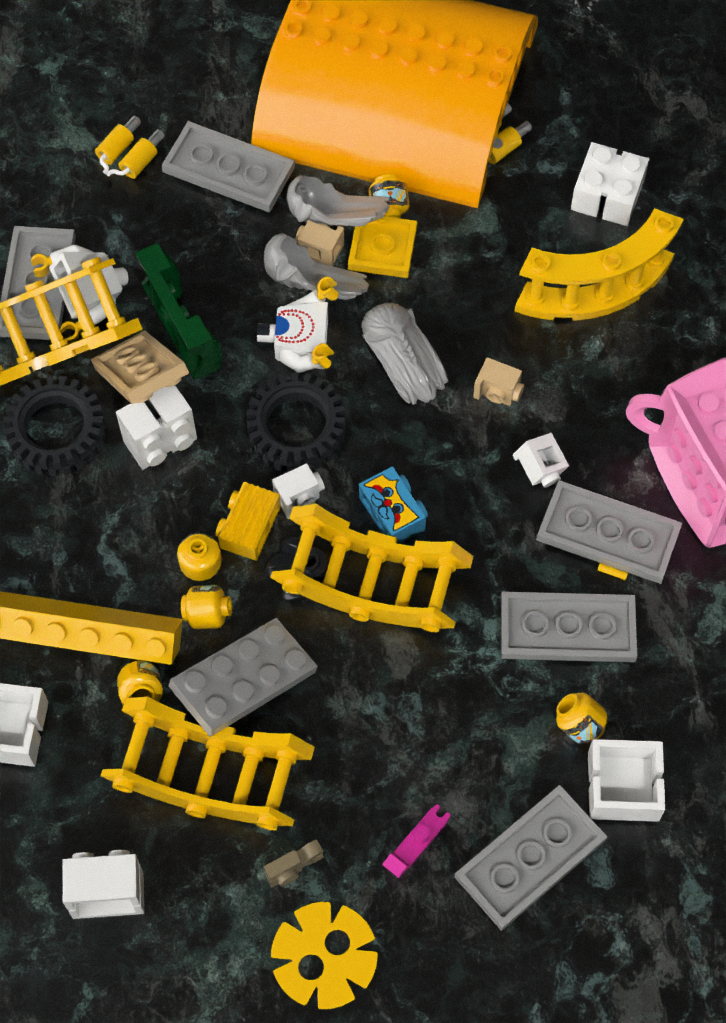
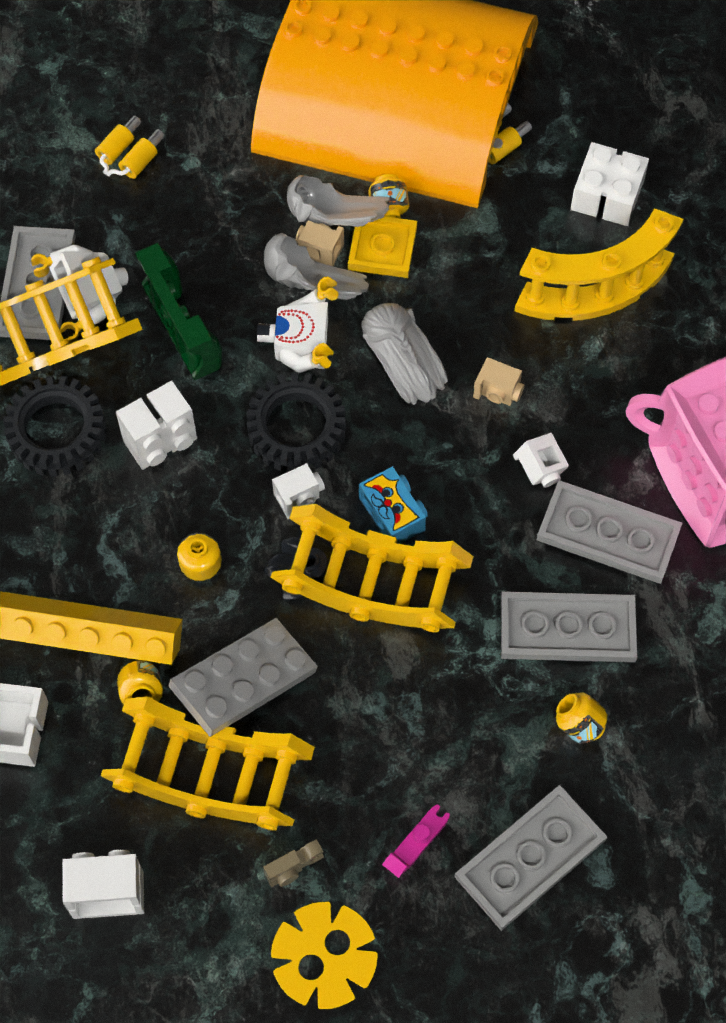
(140, 367): tan plate -> none
(205, 607): yellow head -> none
(228, 166): light grey plate -> none
(248, 521): yellow brick -> none
(612, 571): yellow piece -> none
(623, 780): white piece -> none

